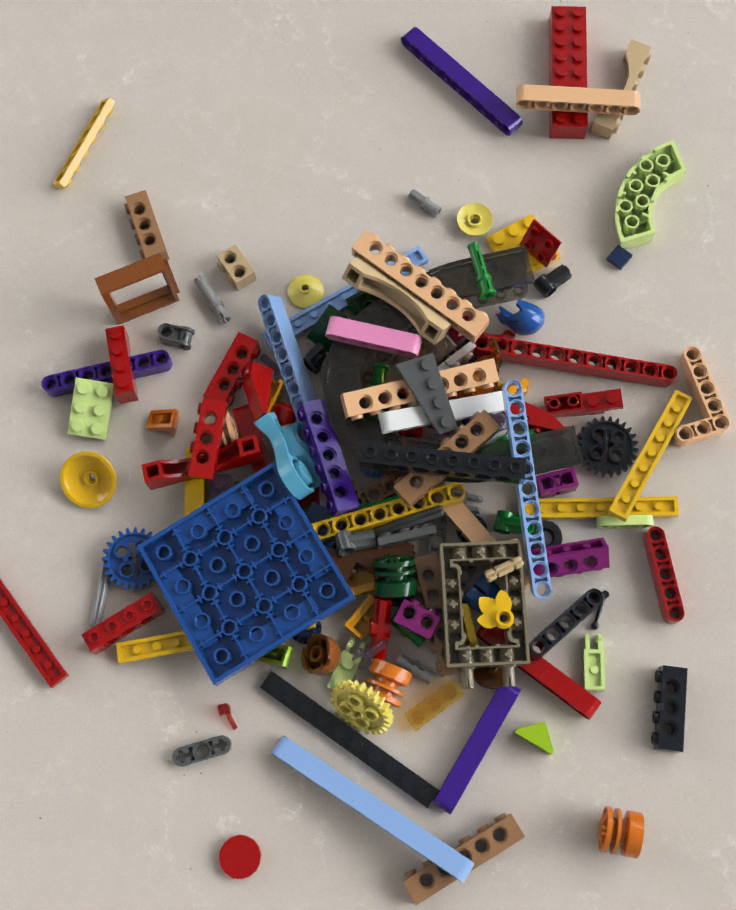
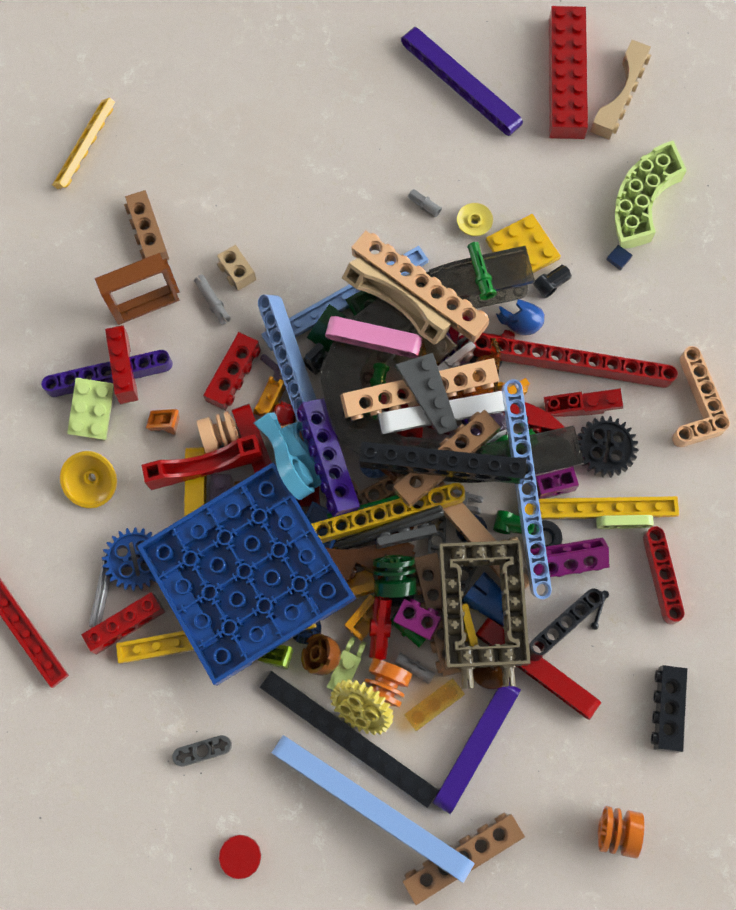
(179, 336): dark grey piece -> none
(208, 469): red brick -> none
(224, 709): clear red hand -> none
(257, 388): red slope -> none
(305, 299): light yellow dish -> none
(349, 543): dark grey piece -> none
(369, 653): bar -> none
(493, 609): yellow plate -> none
(504, 568): tan axle -> none
(537, 736): lime slope -> none
(540, 243): red hinge -> none
(578, 99): light nougat beam -> none
(593, 664): yellowish green hinge -> none
(650, 456): yellow plate -> none

